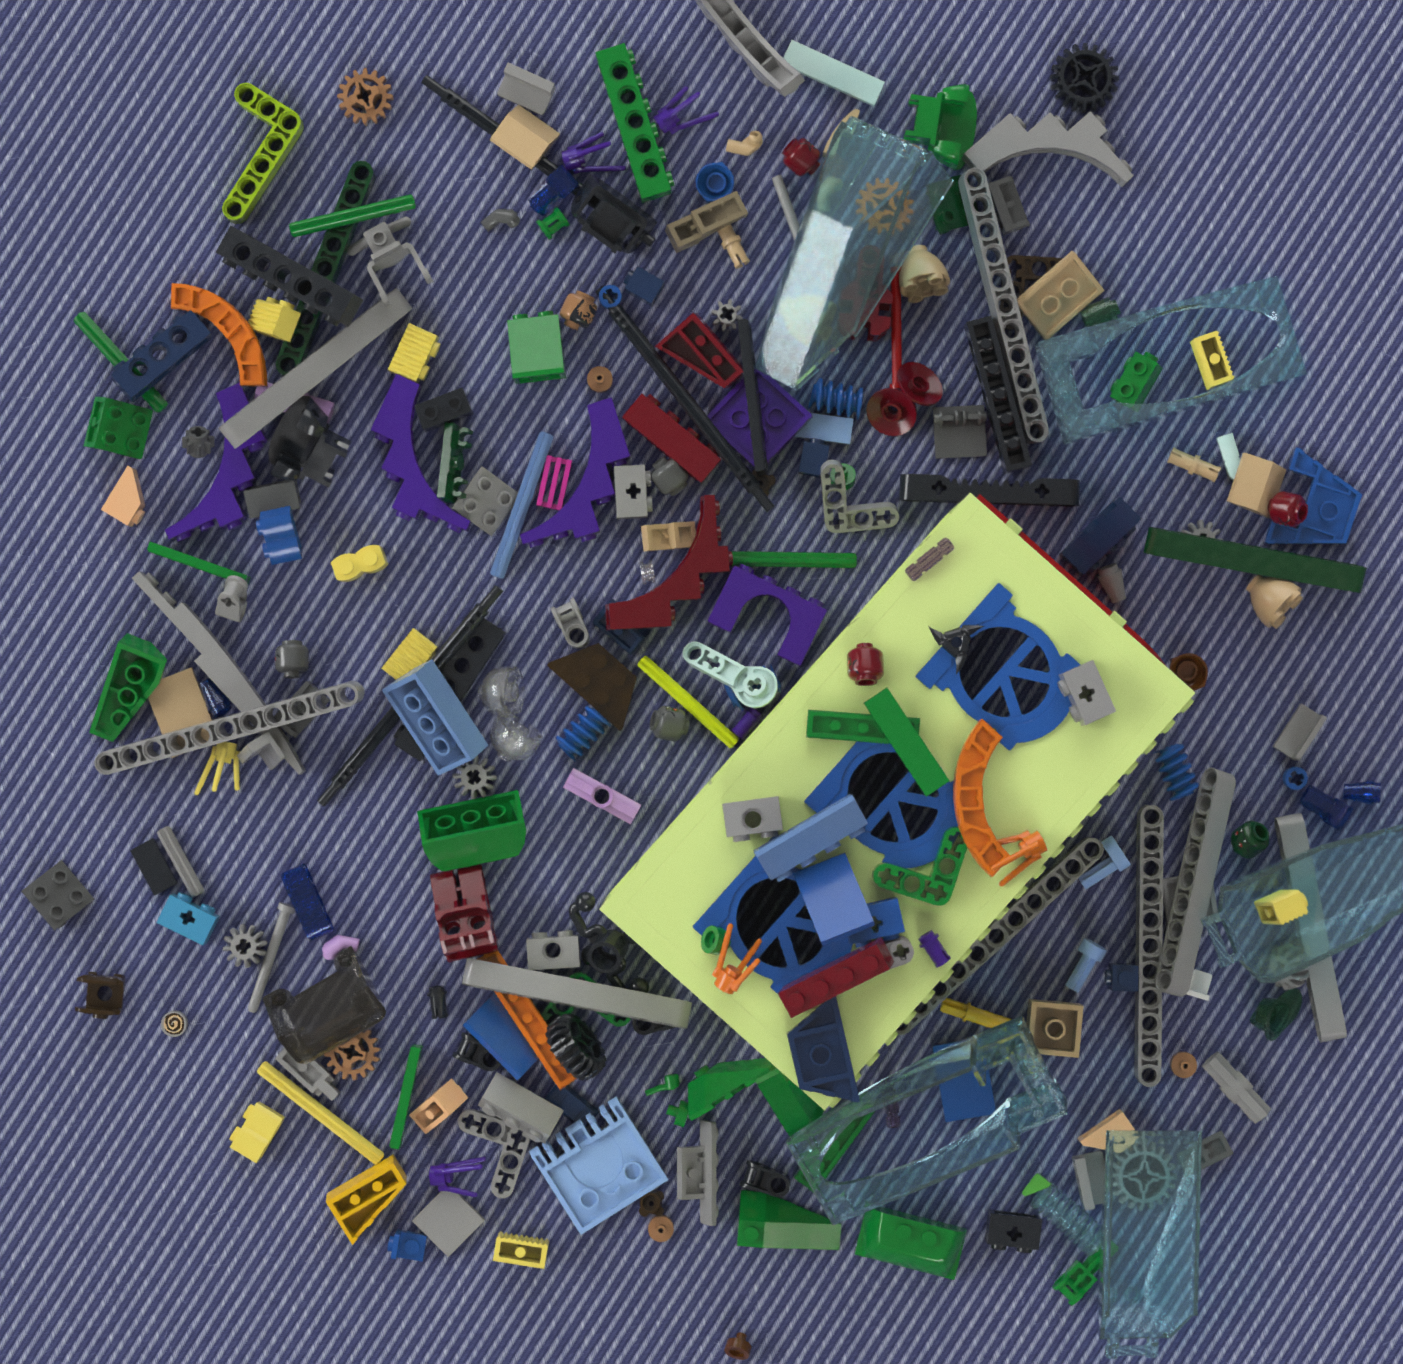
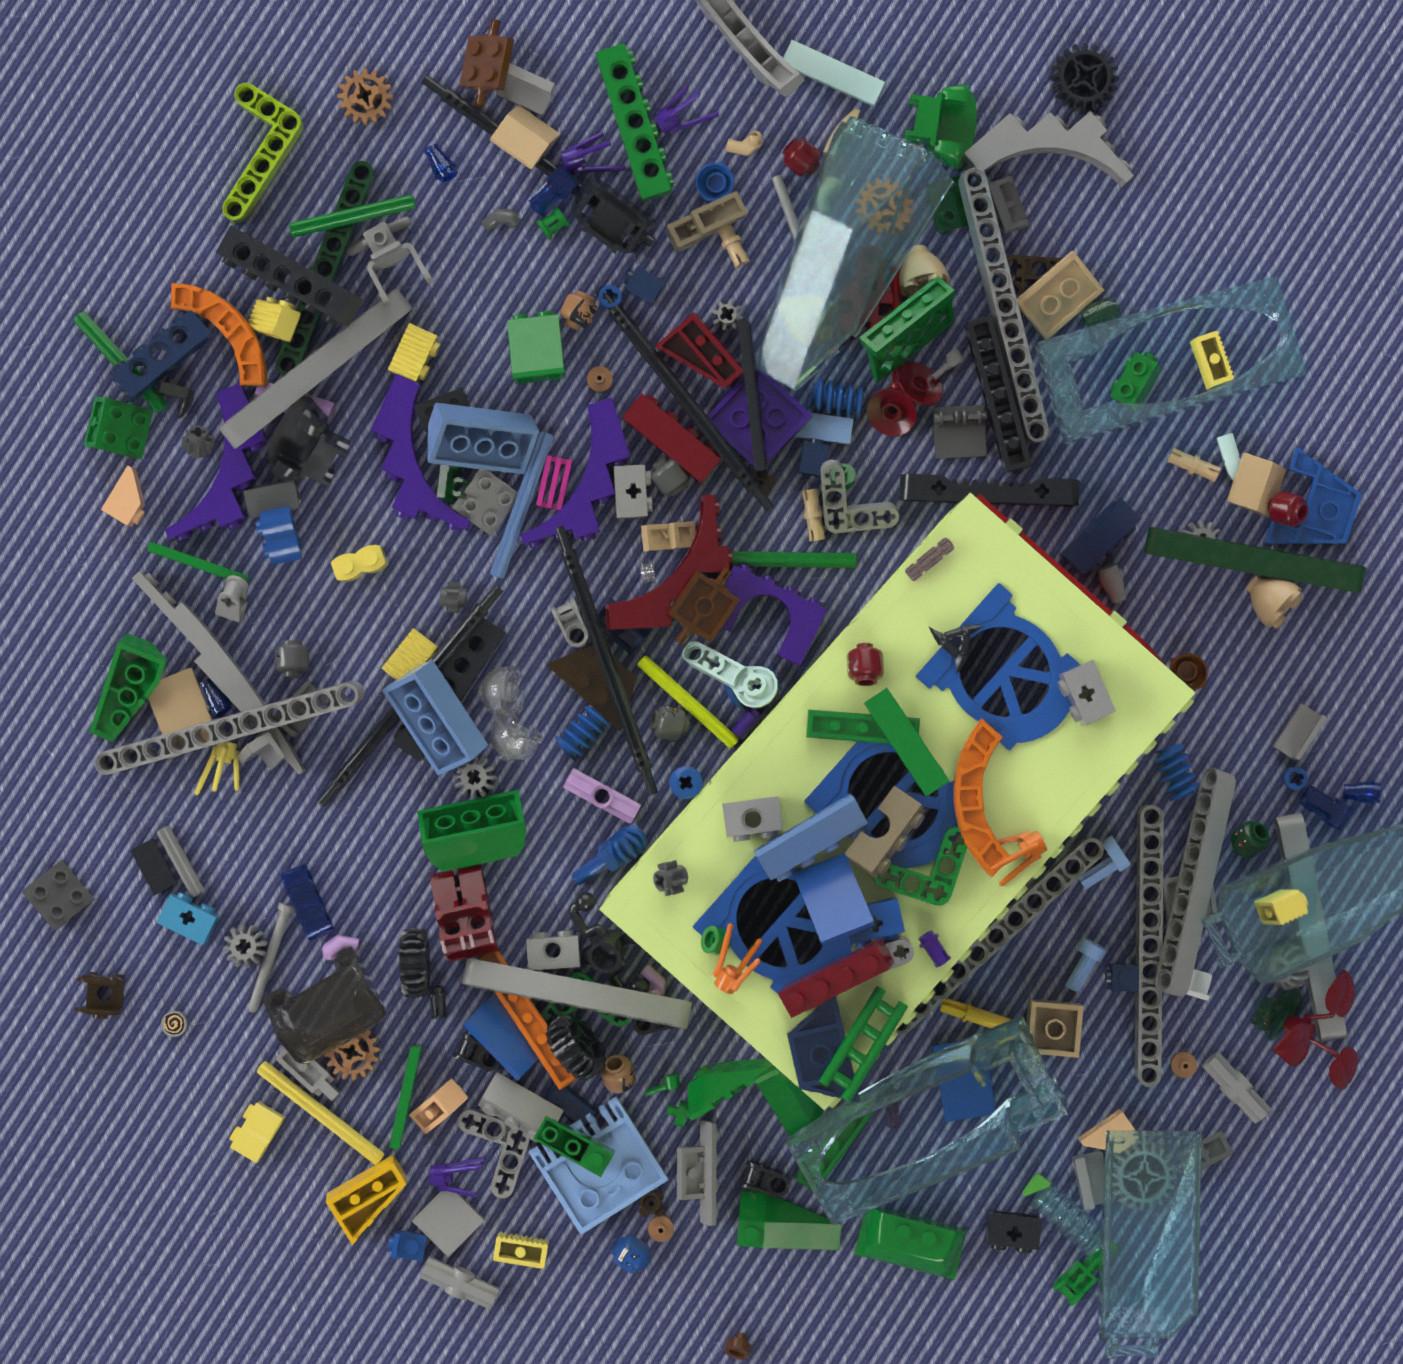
(173, 389): none -> pearl dark grey plate
(414, 962): none -> black gear
(442, 166): none -> clear blue cone
(453, 597): none -> dark grey gear
(459, 1282): none -> light grey piece
(480, 438): none -> medium blue slope
(486, 63): none -> reddish brown plate
(574, 1145): none -> green slope
(606, 660): none -> black axle
(613, 853): none -> blue gear
(618, 1074): none -> medium nougat head
(631, 1253): none -> blue head
(656, 981): none -> lavender arm
(670, 878): none -> dark grey gear
(687, 792): none -> blue piece
(703, 606): none -> reddish brown plate
(813, 514): none -> tan pin
(847, 1050): none -> green bar
(875, 853): none -> dark tan arch
(910, 316): none -> green fence
(954, 359): none -> light grey hand
(1295, 1047): none -> dark red plant

